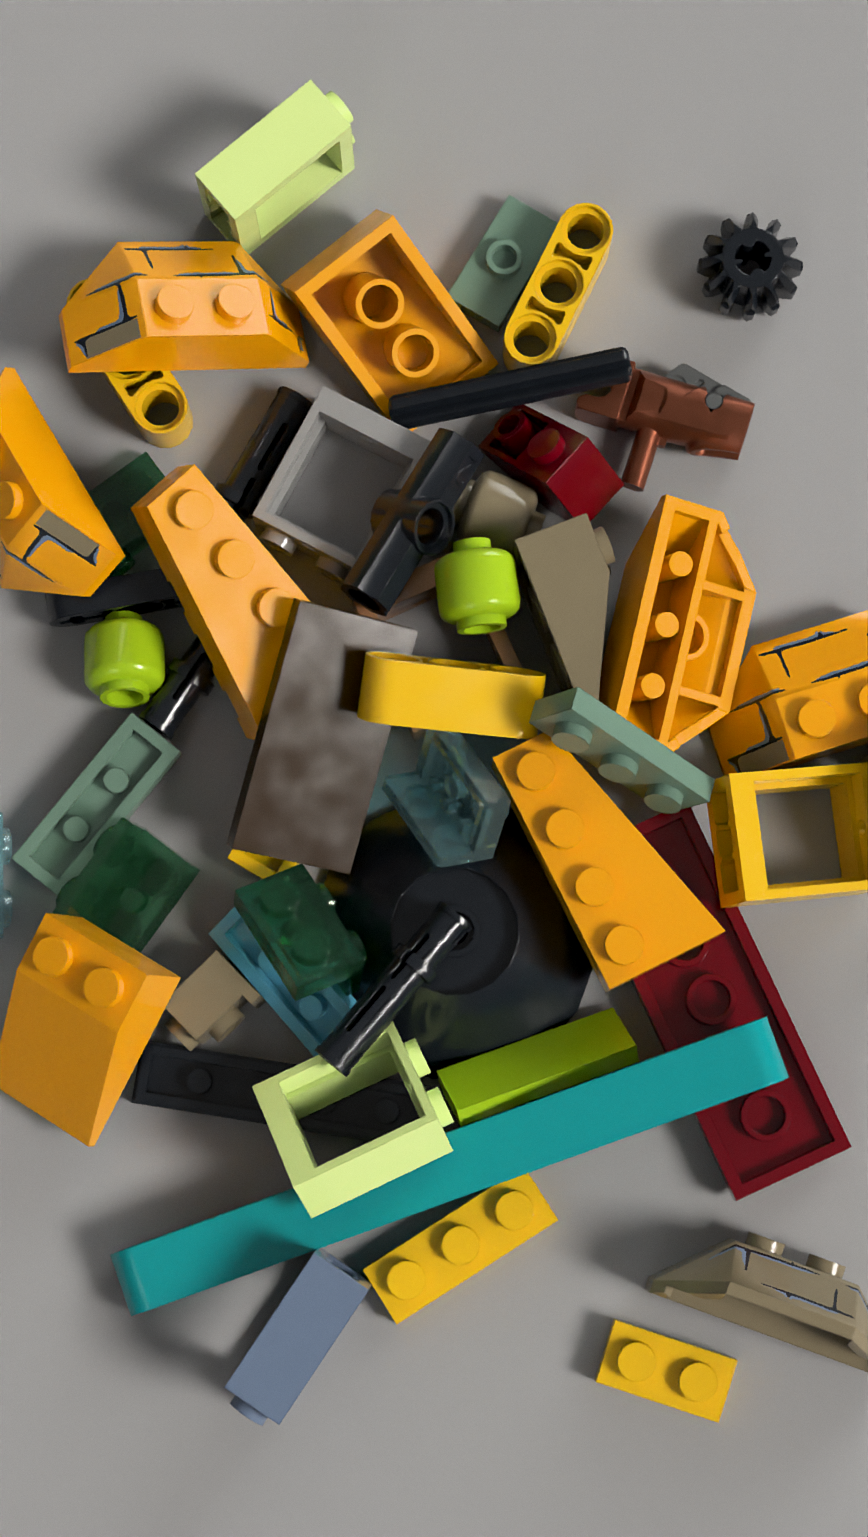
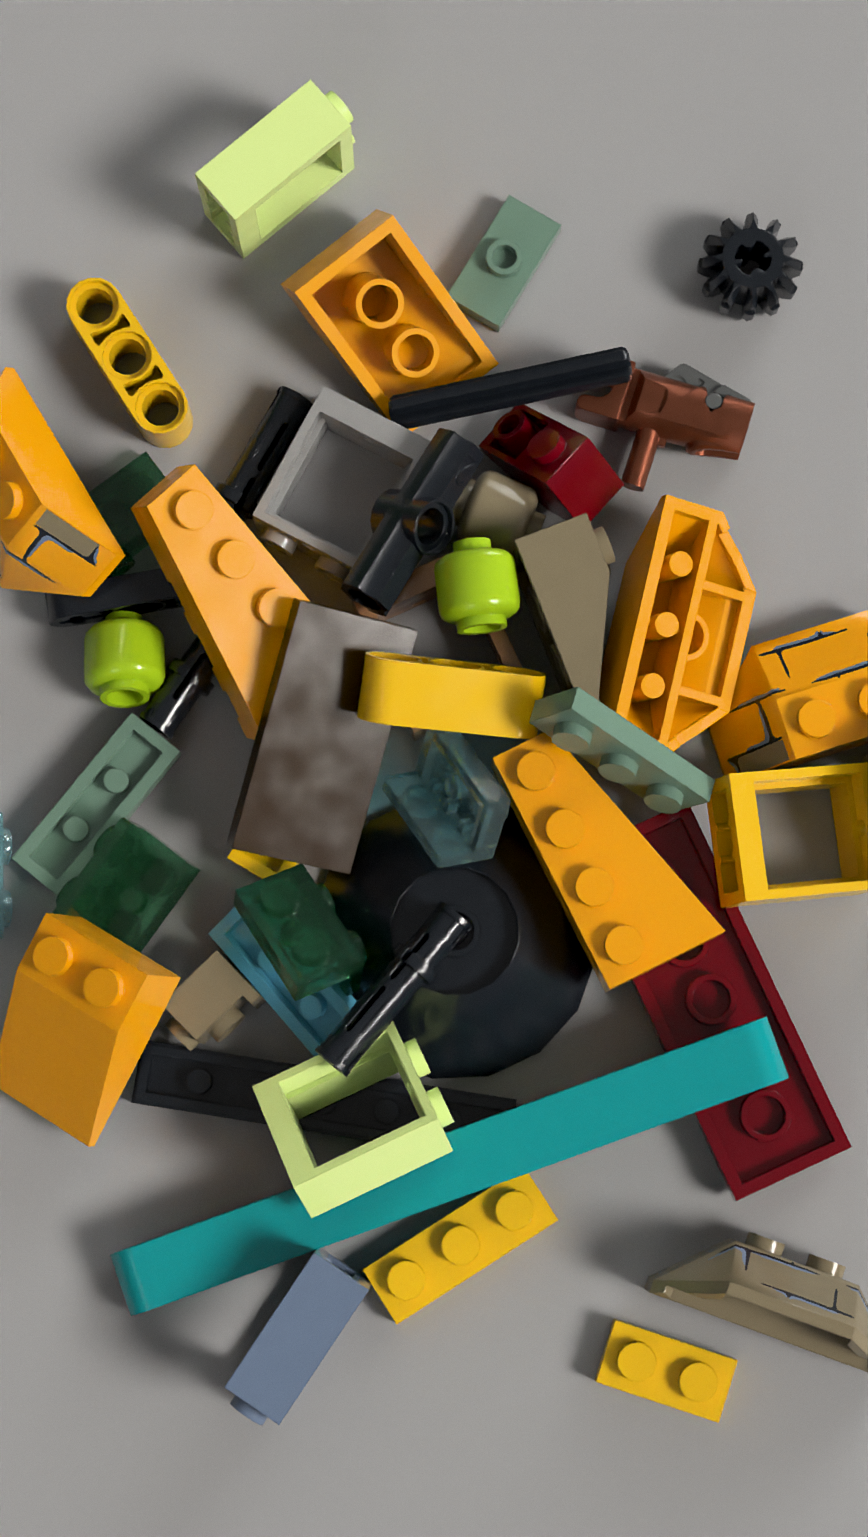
(180, 311): light orange wedge -> none
(537, 1066): lime tile -> none
(563, 264): yellow beam -> none

